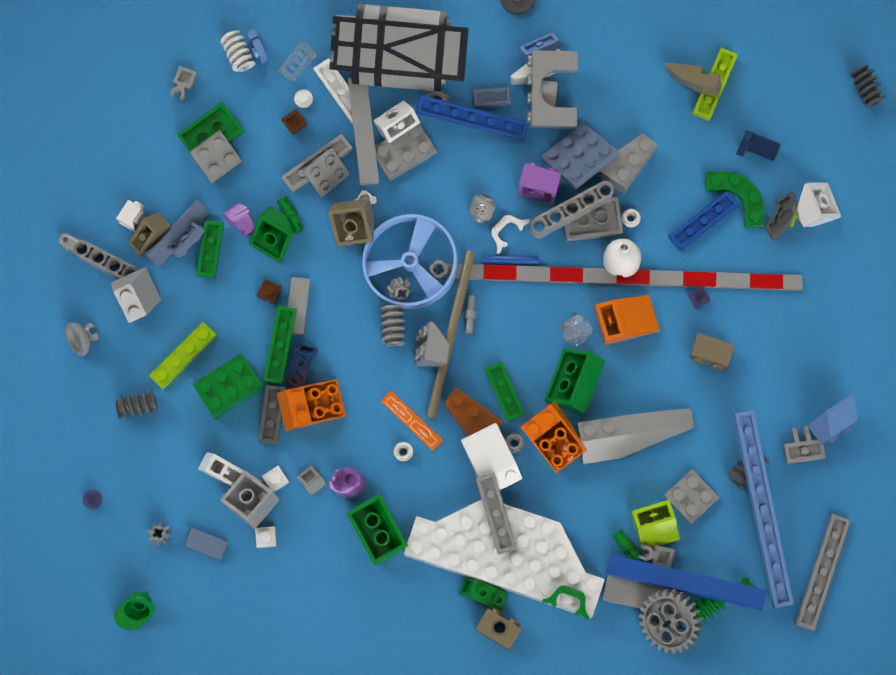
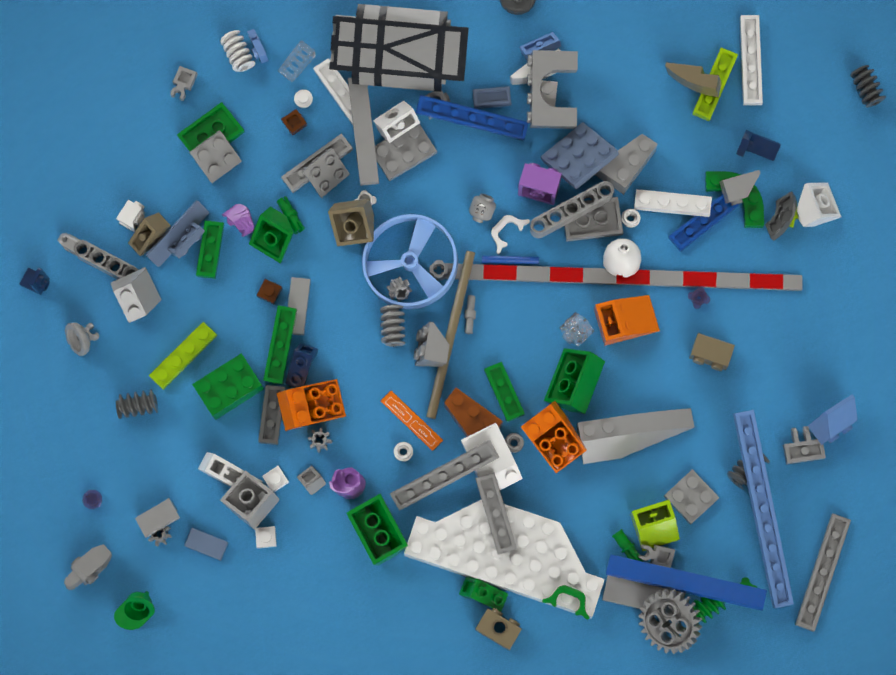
(35, 280): none -> dark blue bracket
(86, 568): none -> light grey hinge
(157, 517): none -> light grey panel
(319, 434): none -> light grey gear
(444, 475): none -> light grey tile
(673, 203): none -> white plate
(738, 187): none -> light grey slope
(751, 60): none -> white plate

